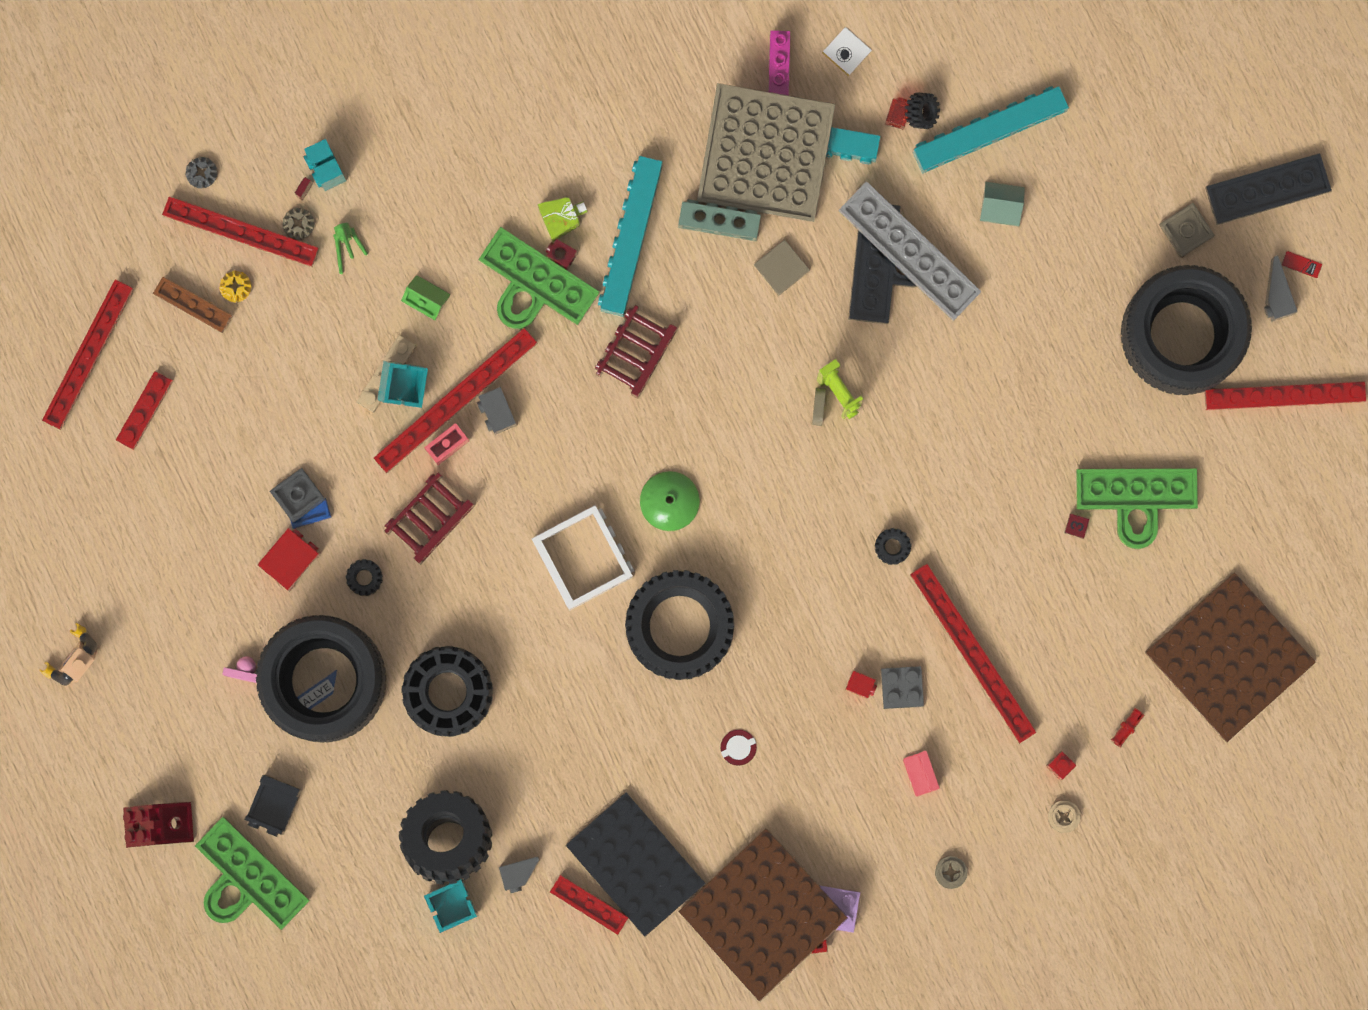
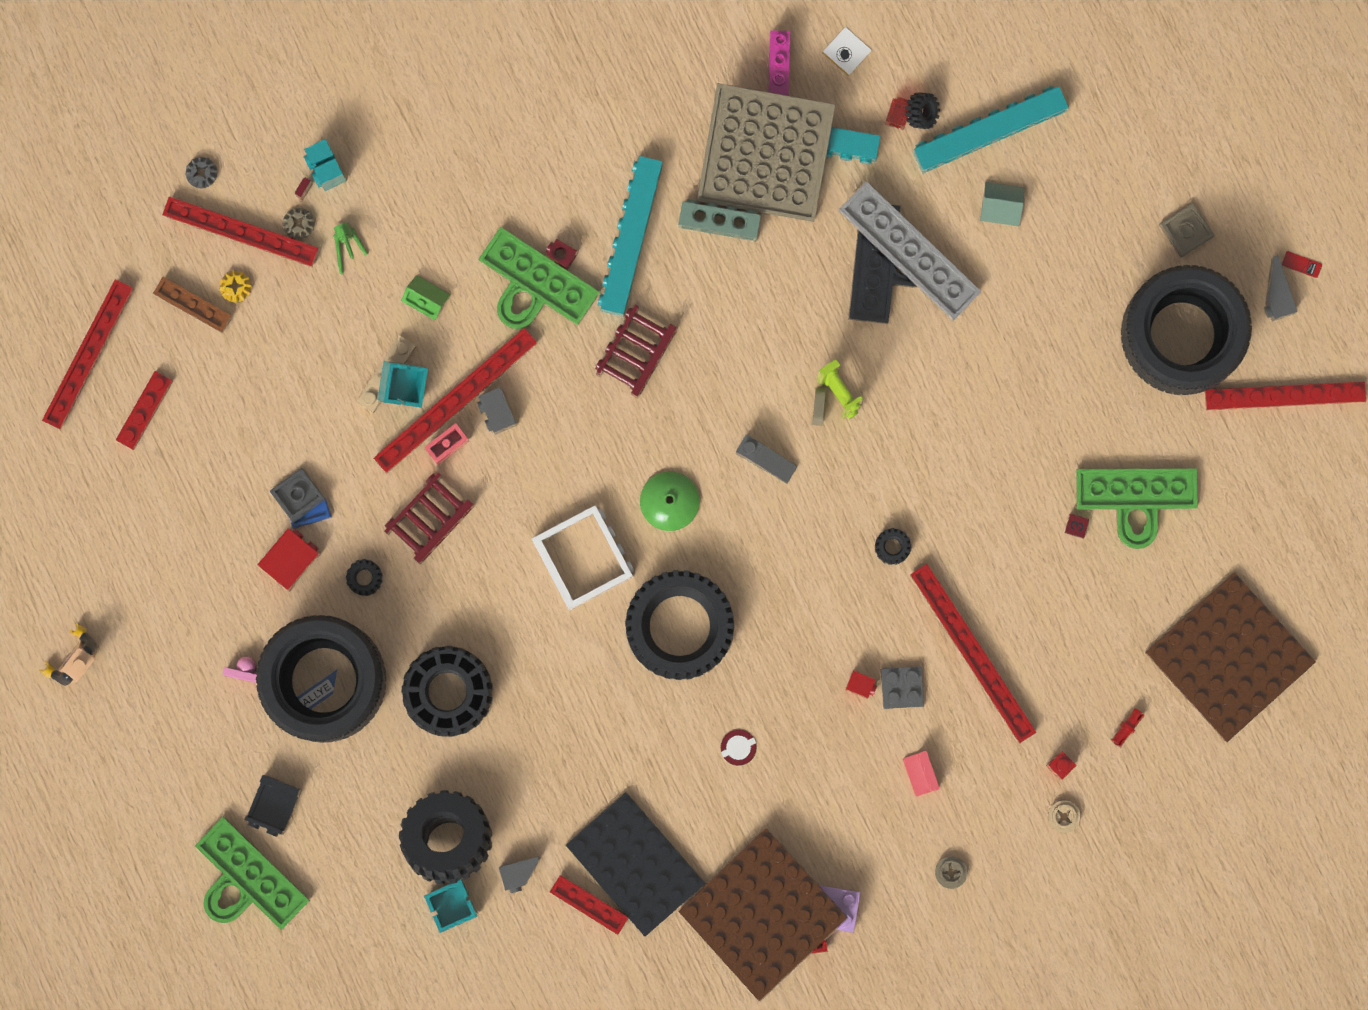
(156, 824): dark red bracket -> none
(561, 216): lime torso -> none
(765, 459): none -> dark grey slope
(781, 267): dark tan tile -> none
(1268, 189): black plate -> none

